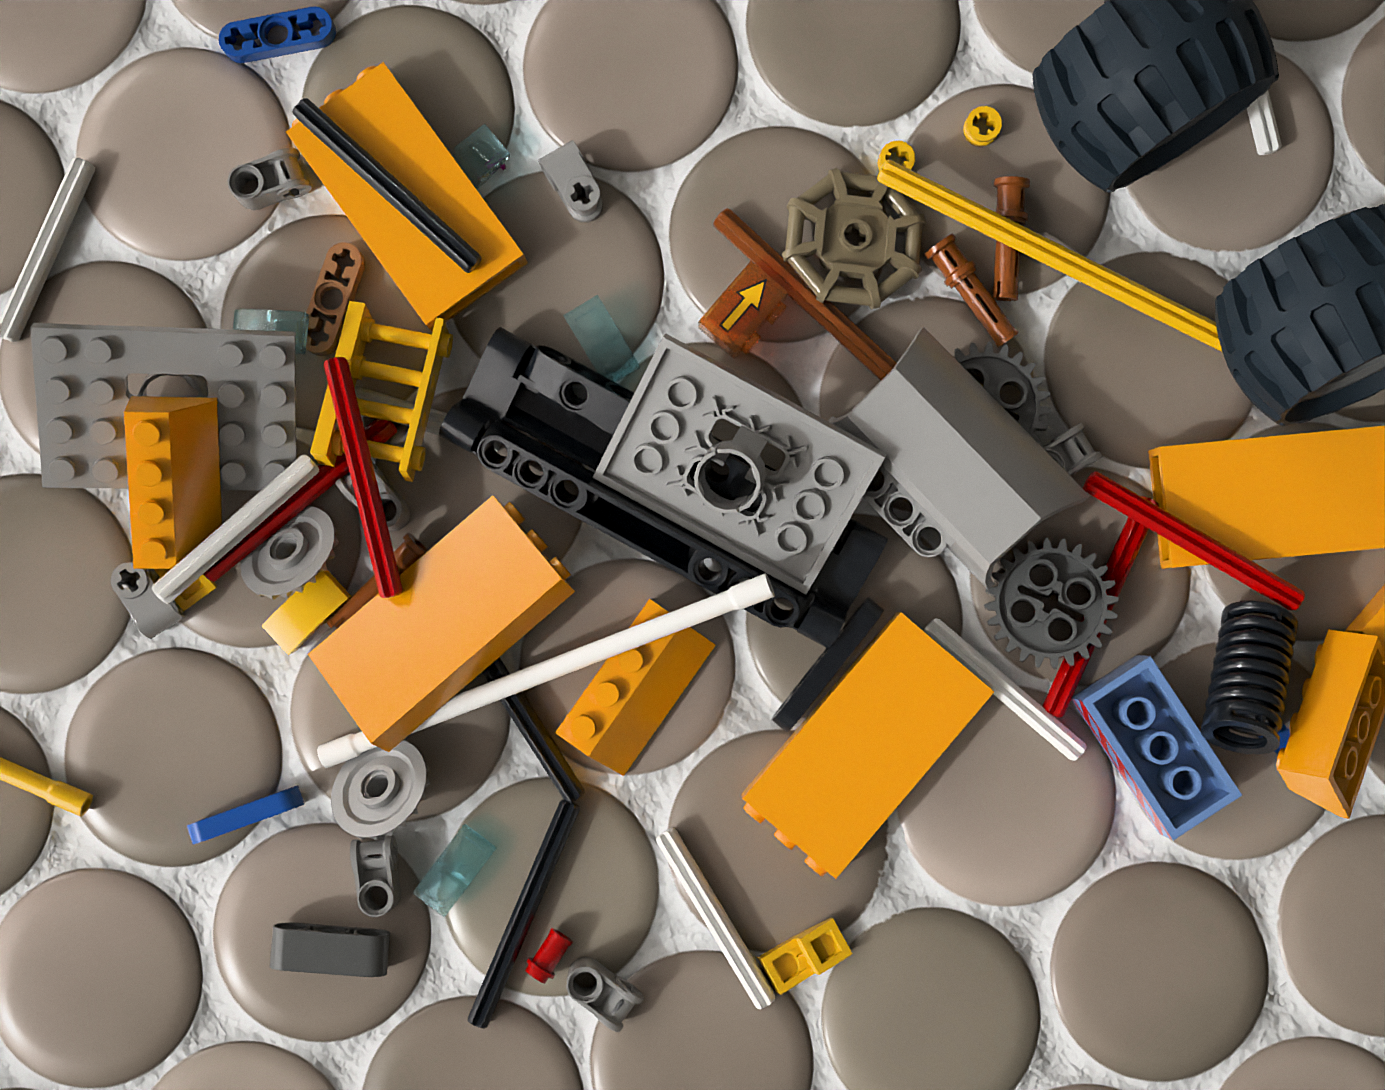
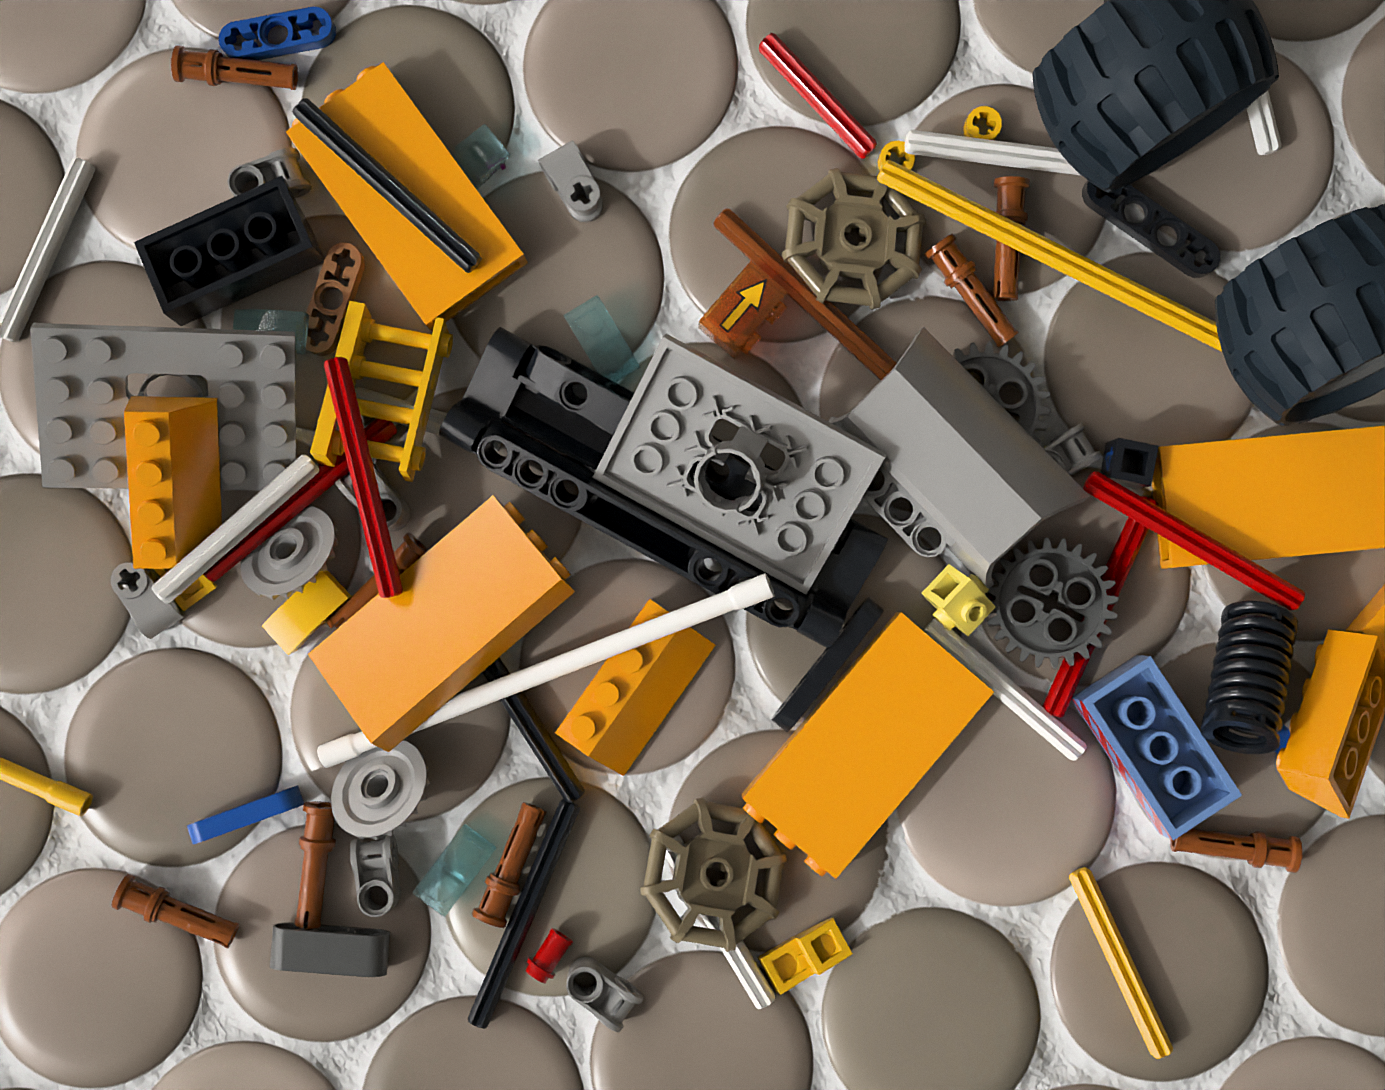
(158, 905): none -> dark orange pin
(214, 72): none -> dark orange pin
(229, 252): none -> black slope
(316, 844): none -> dark orange pin
(504, 881): none -> dark orange pin
(695, 888): none -> dark tan plate
(817, 95): none -> axle
(964, 606): none -> light yellow brick
(986, 151): none -> white axle
(1121, 963): none -> yellow axle
(1129, 462): none -> black brick
(1146, 231): none -> black beam
(1255, 848): none -> dark orange pin

